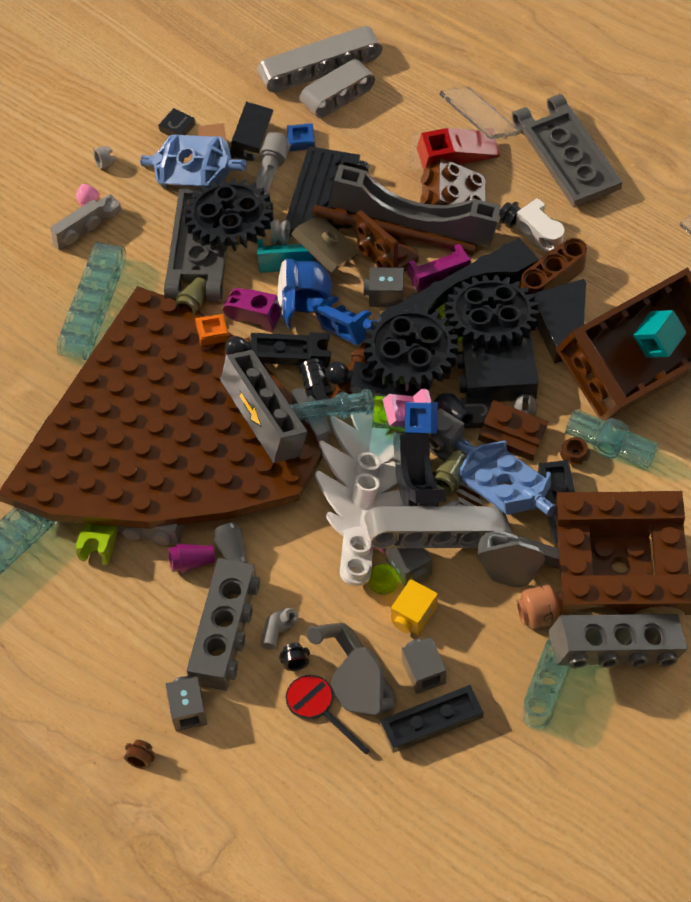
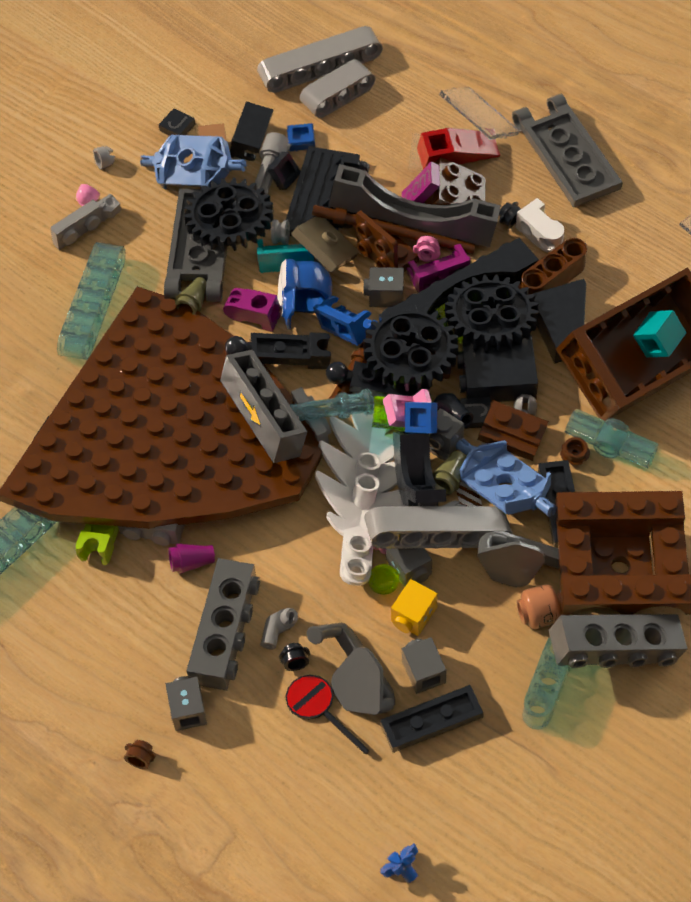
(212, 329): orange tile -> none
(230, 542): dark grey cone -> none
(284, 170): none -> black tile
(315, 379): black hinge -> none
(401, 864): none -> blue plant
(424, 184): none -> magenta tile
(427, 248): none -> bright pink plate

